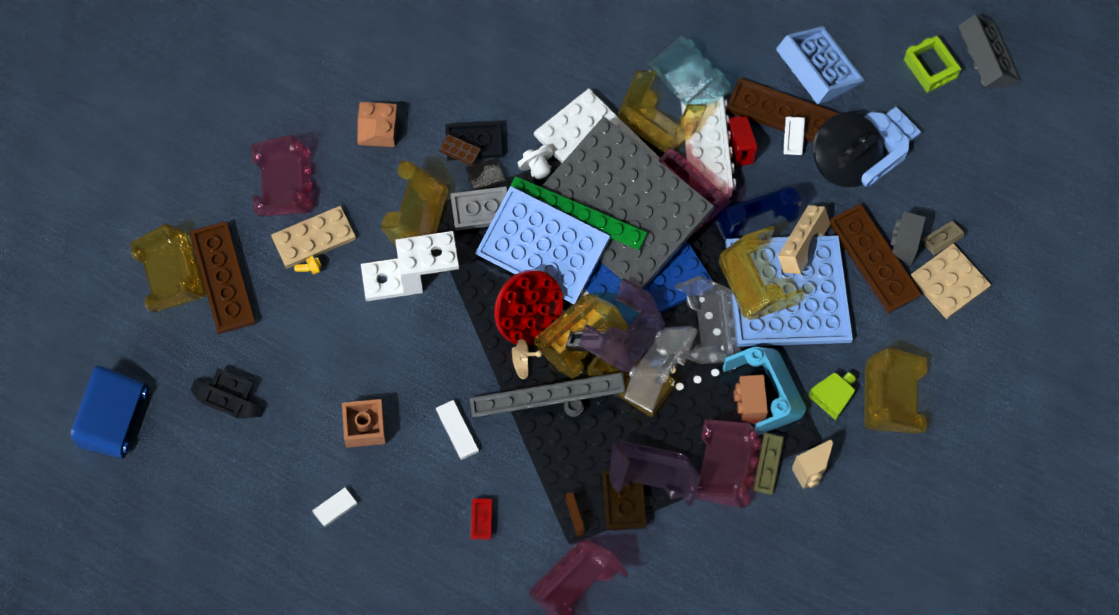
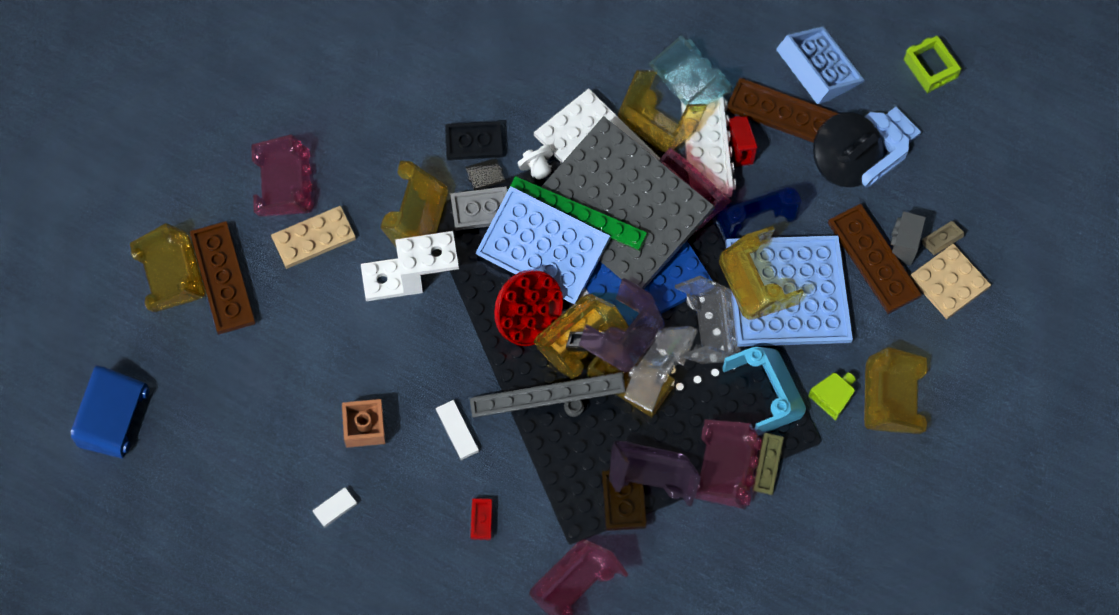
(227, 394): black plate -> none
(312, 265): yellow plate -> none
(377, 124): nougat slope -> none
(460, 150): reddish brown tile -> none
(520, 358): tan helmet -> none
(575, 514): reddish brown tile -> none
(751, 398): nougat slope -> none
(794, 135): white tile -> none
(795, 251): tan arch -> none
(811, 465): tan slope -> none
(988, 52): dark grey slope -> none

